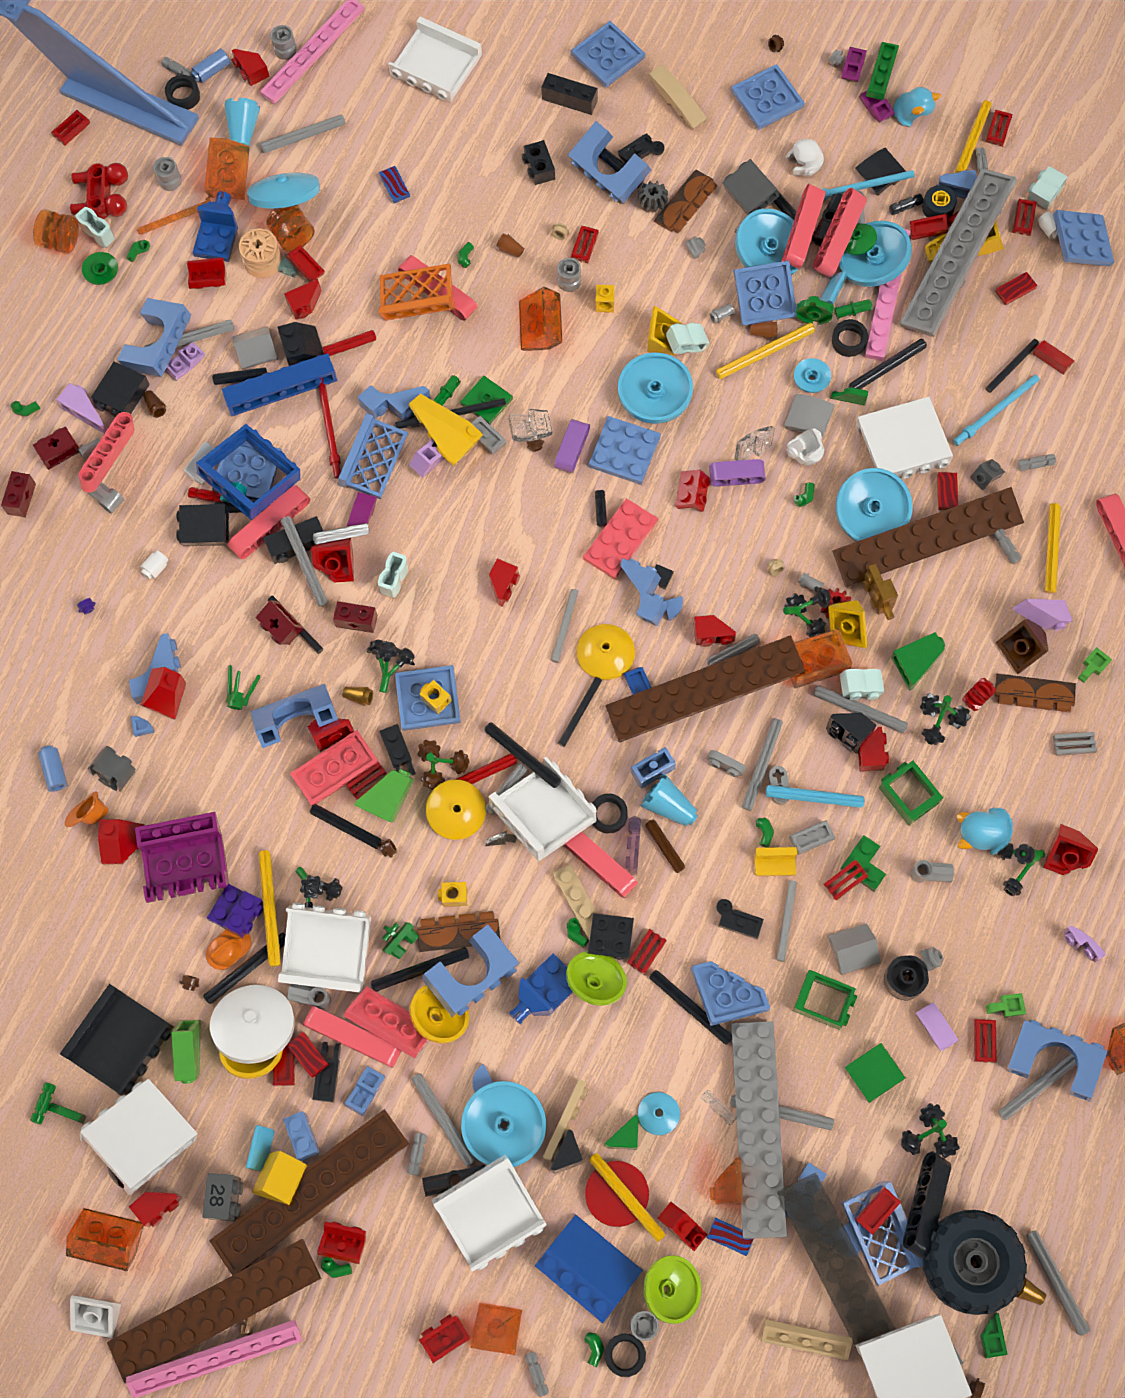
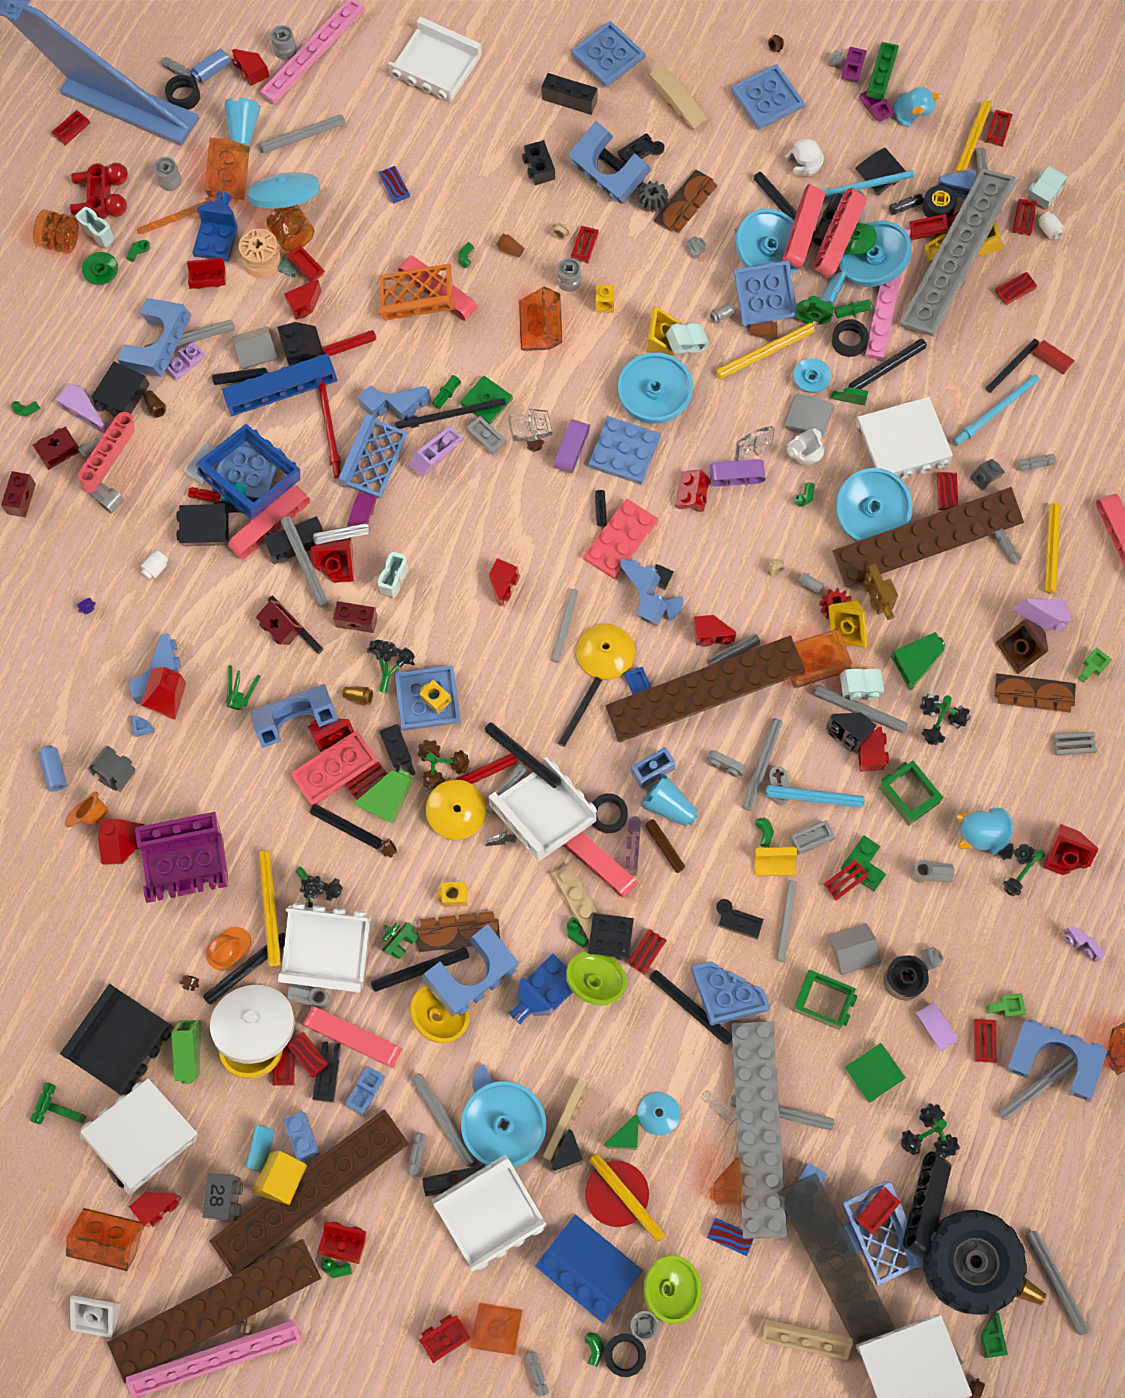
(236, 911): dark purple plate -> none
(386, 1021): coral plate -> none
(450, 431): yellow wedge -> none
(682, 1226): red slope -> none
(750, 187): dark grey brick -> none
(798, 604): black plant -> none
(979, 694): red gear -> none
(1083, 238): medium blue plate -> none

